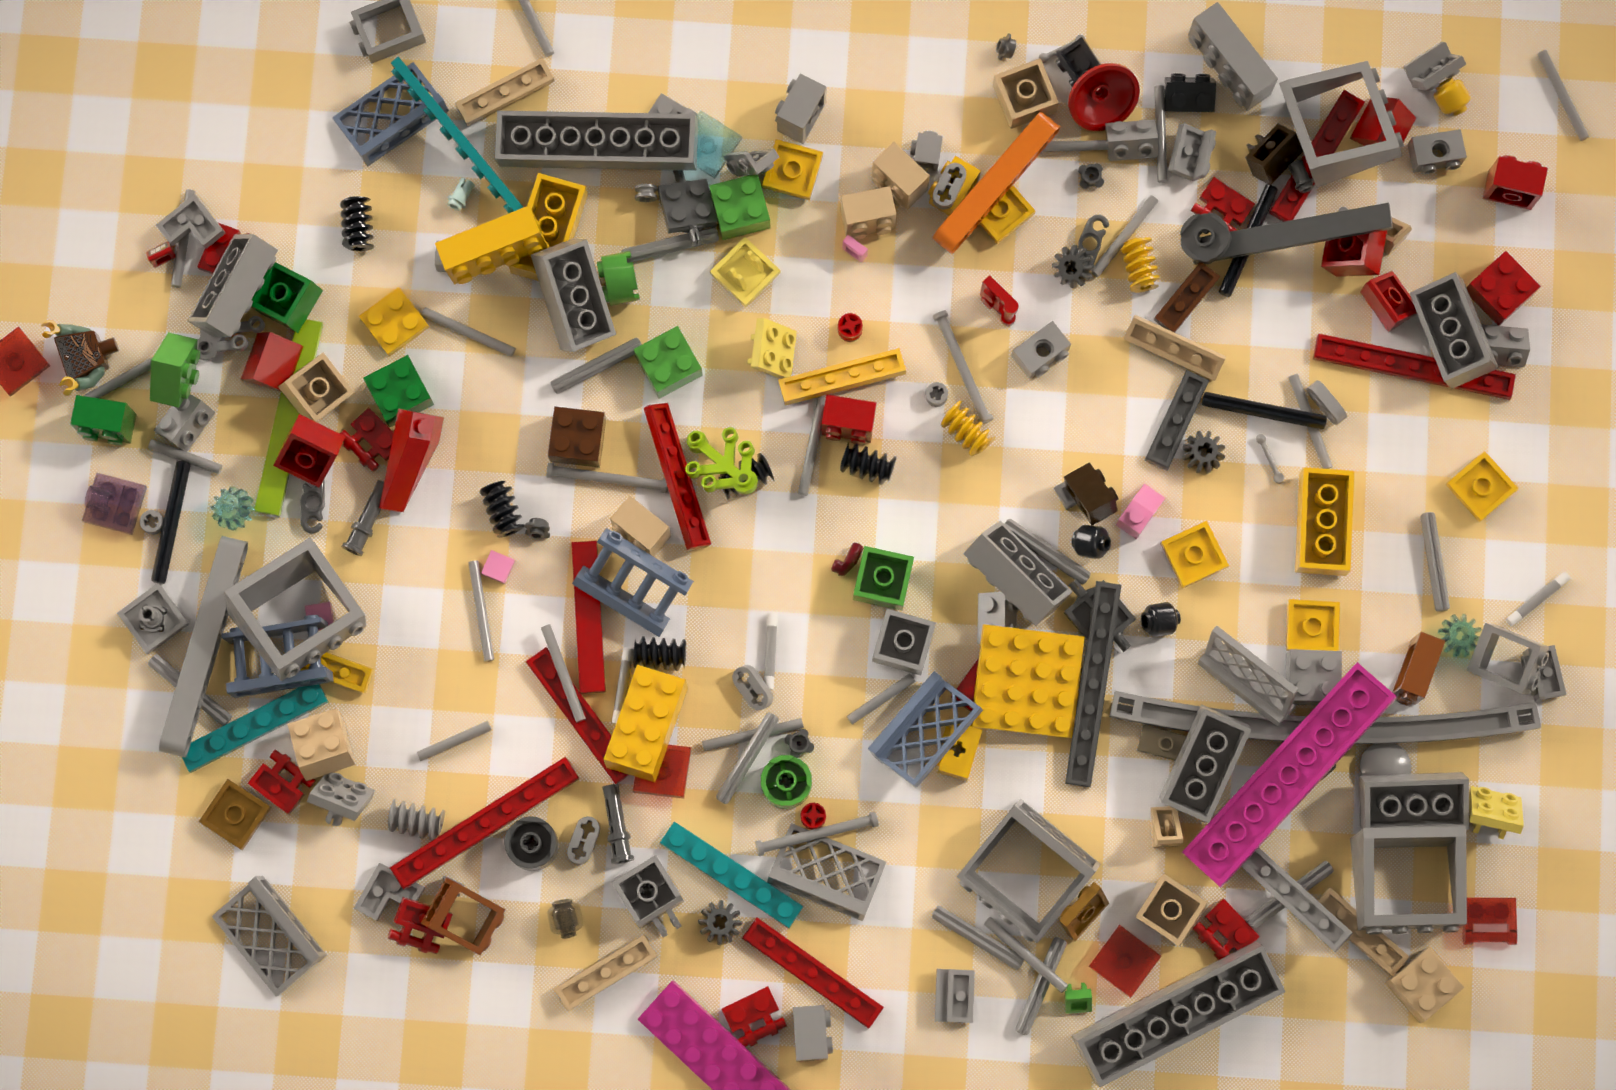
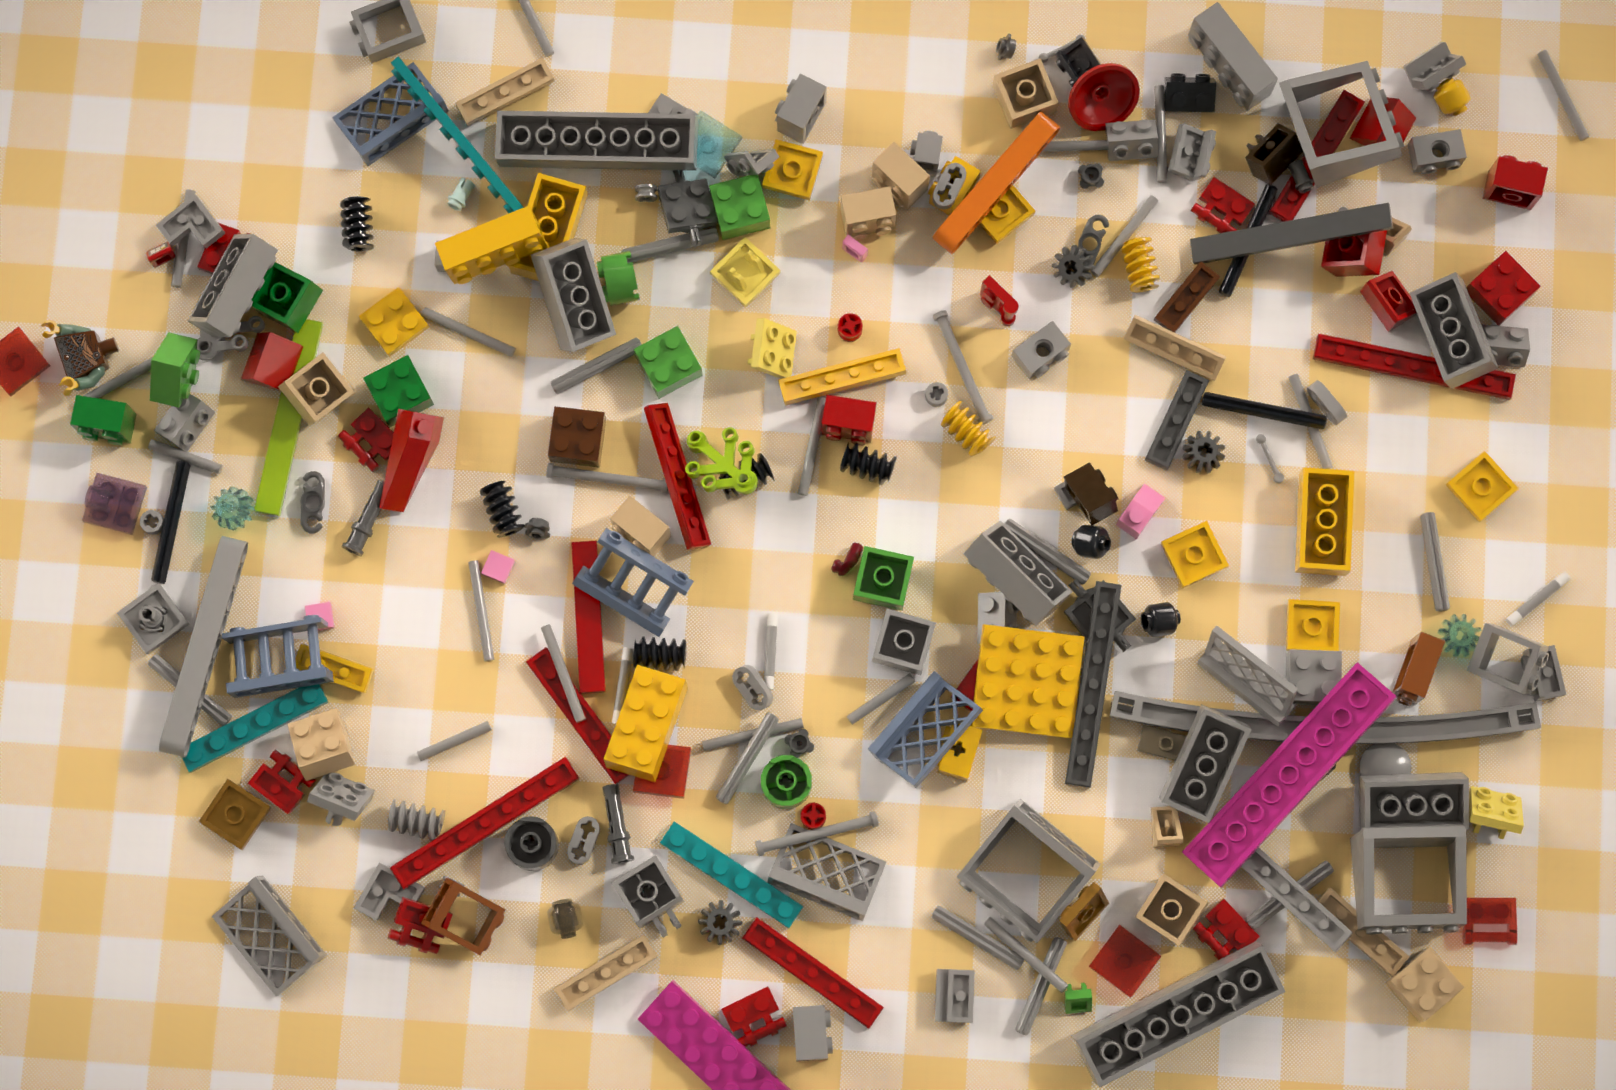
(275, 579): light grey windscreen -> none
(309, 450): red brick -> none
(1191, 239): dark grey plate -> none

